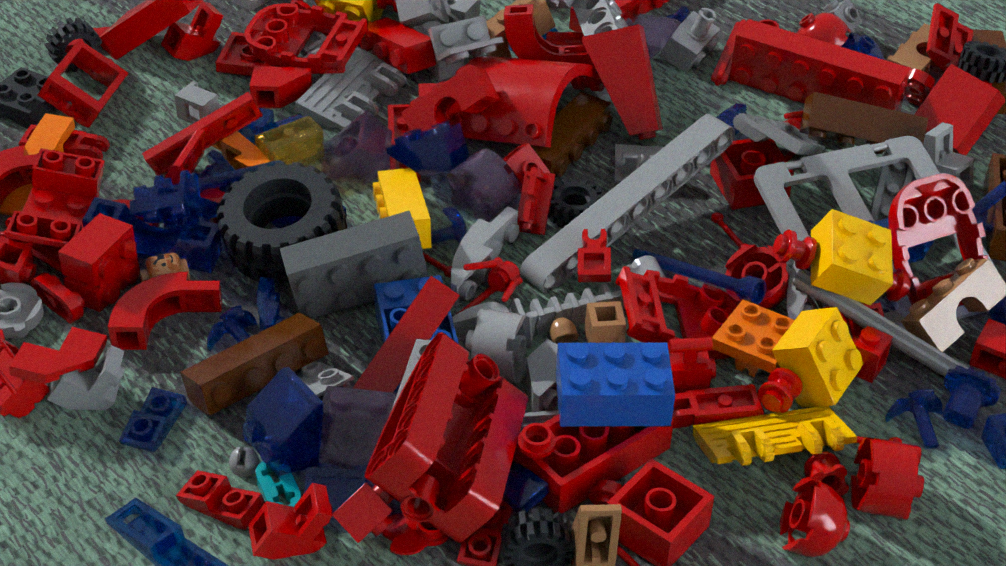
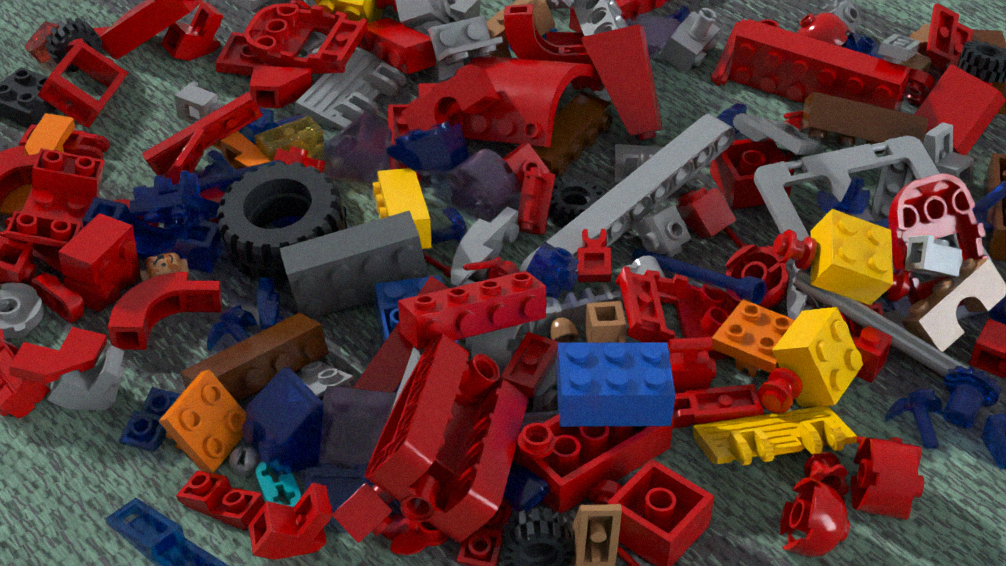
(36, 44): none -> clear red piece
(205, 422): none -> orange plate
(299, 155): none -> red plate
(472, 308): none -> red brick
(531, 363): none -> red plate
(554, 269): none -> clear blue brick
(663, 232): none -> light grey brick
(705, 211): none -> red slope
(853, 202): none -> clear blue plant
(898, 48): none -> light grey plate
(933, 257): none -> light grey brick

